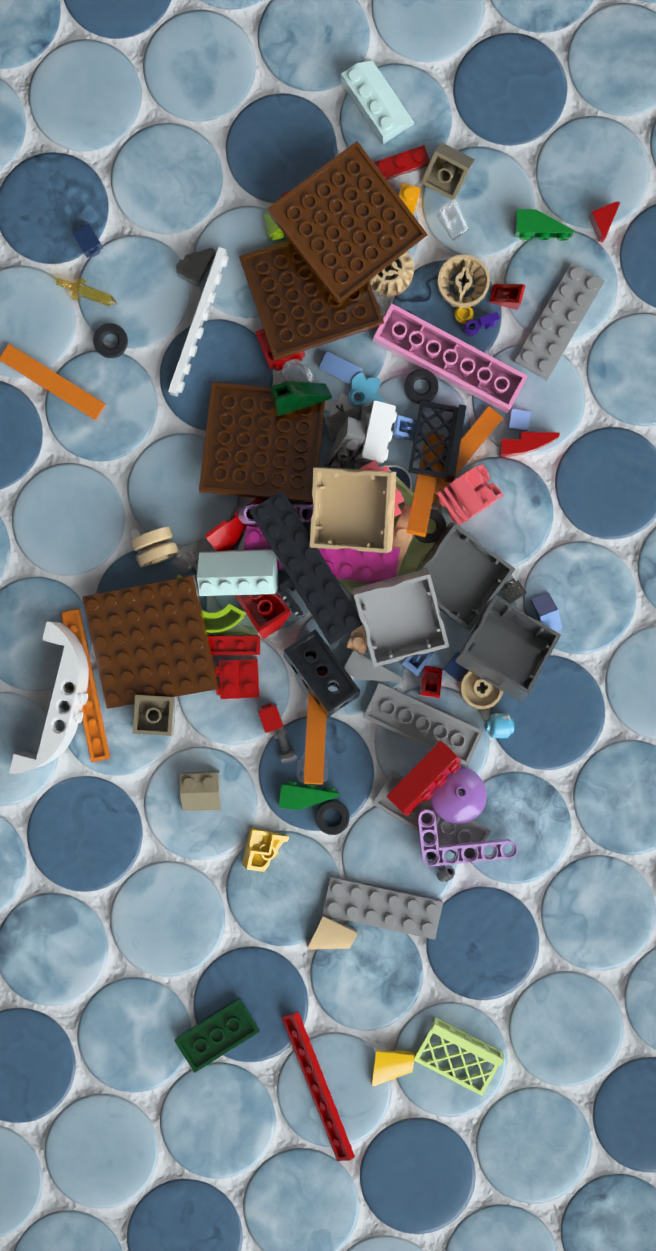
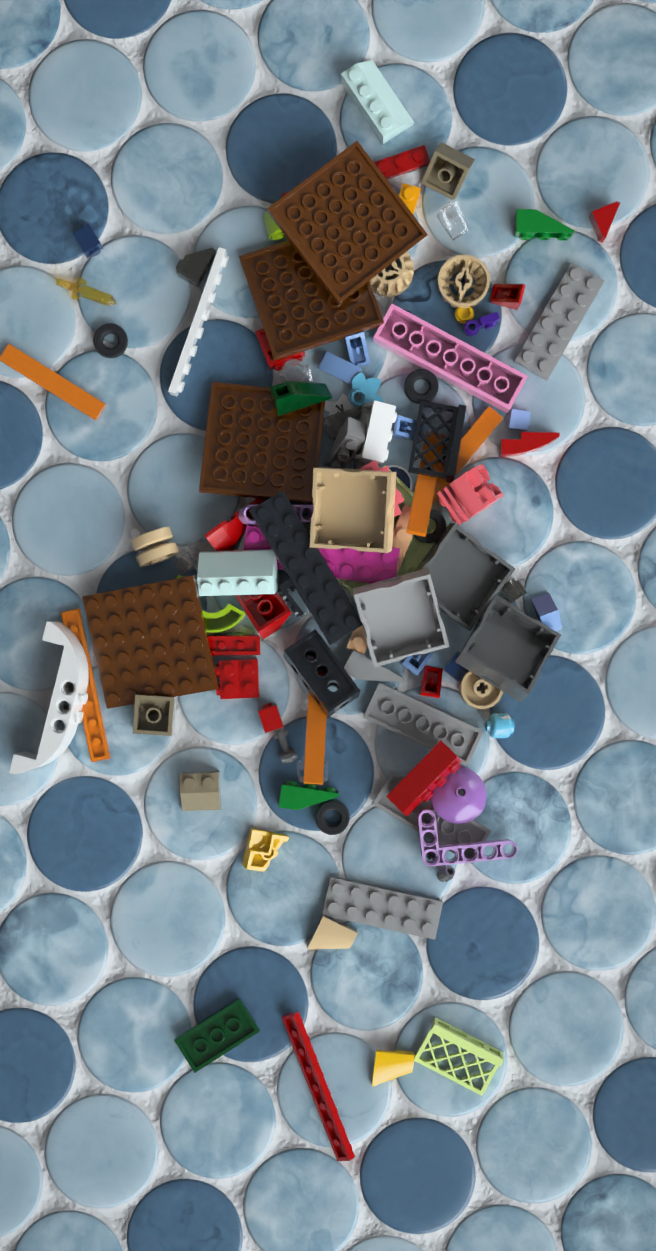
(357, 349): none -> medium blue slope

